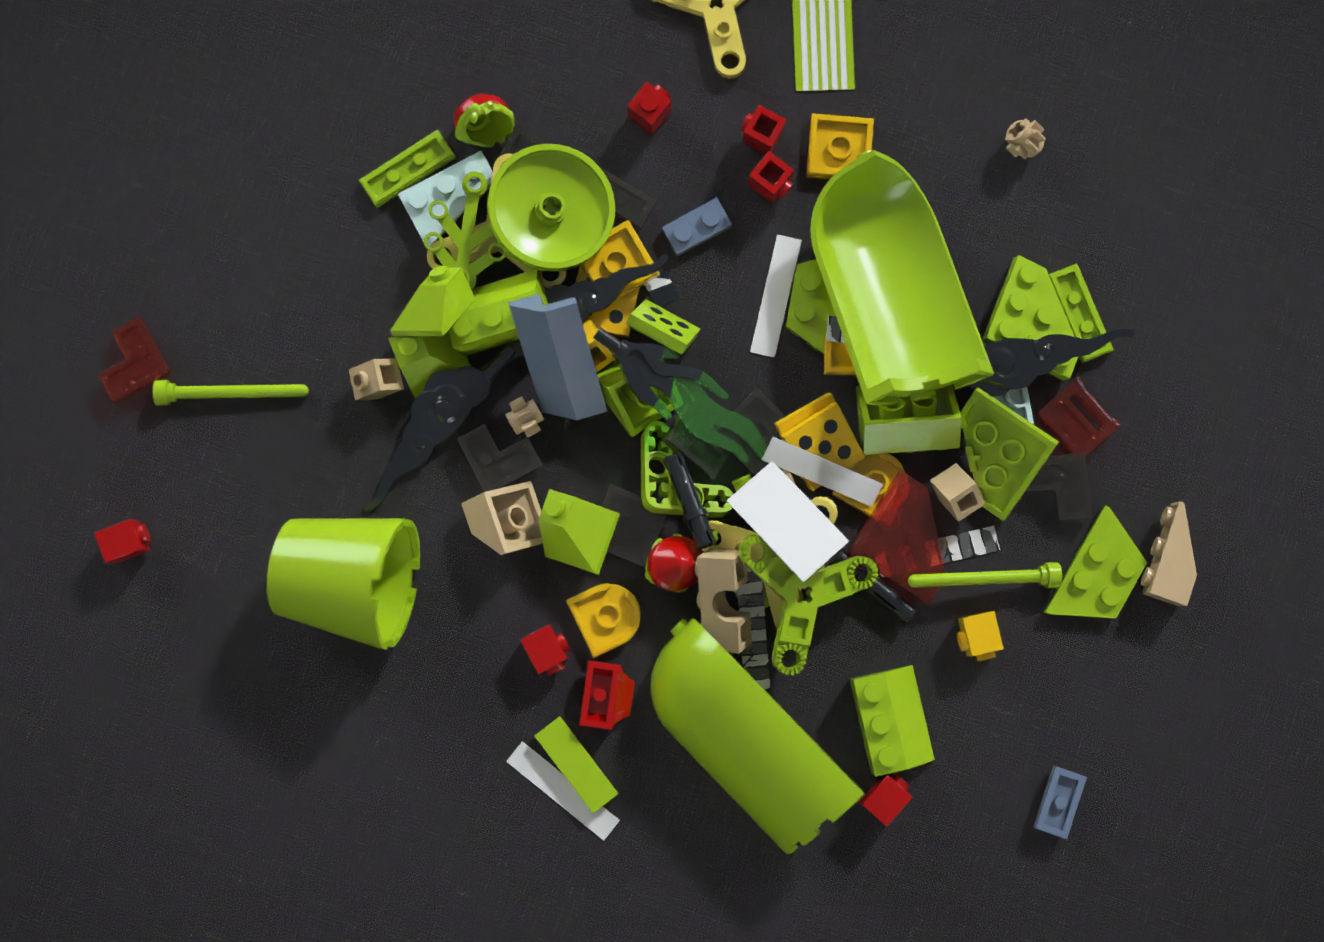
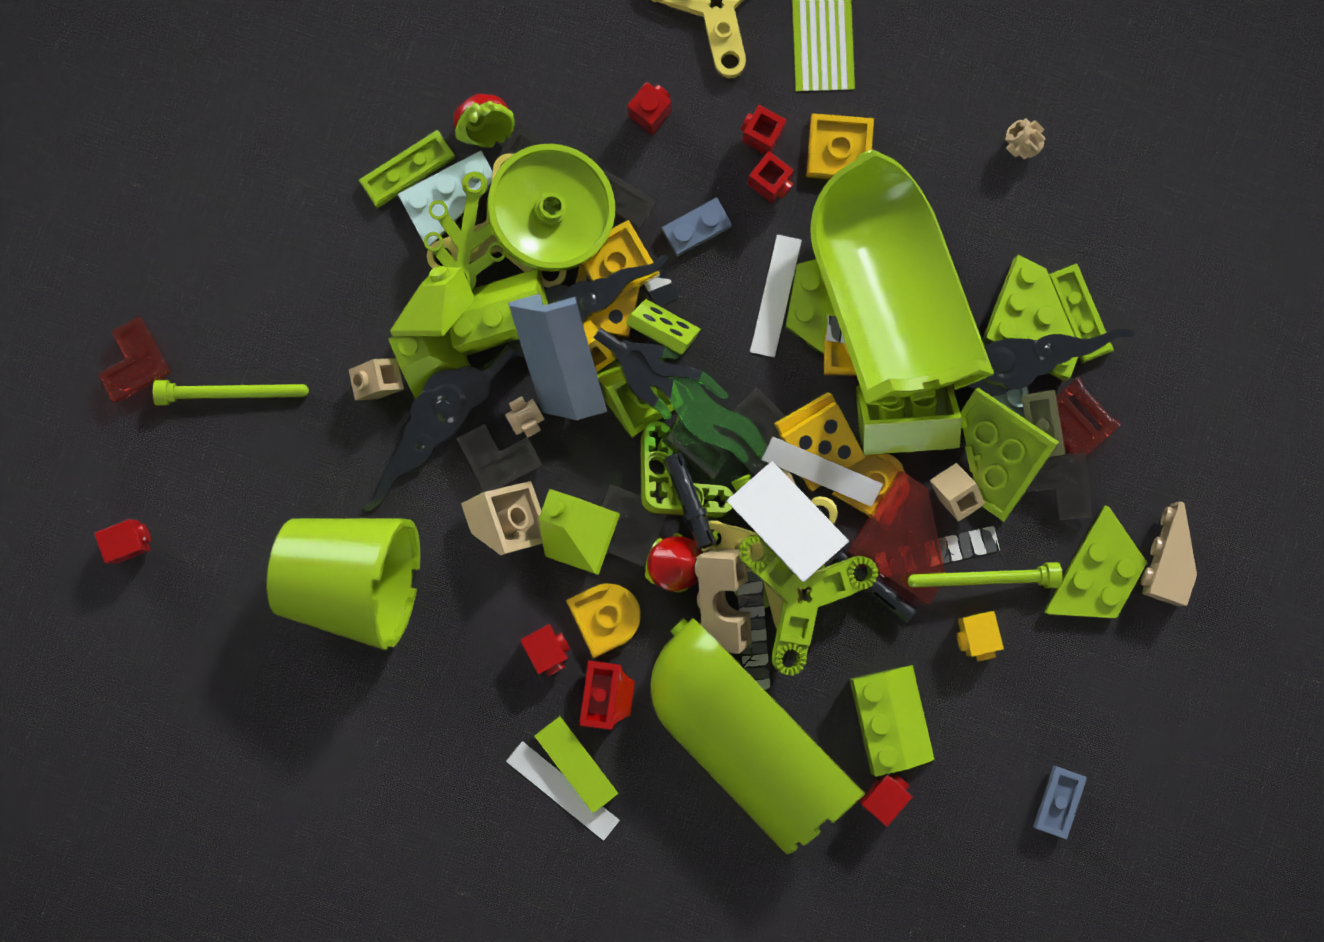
(1043, 412): none -> olive plate

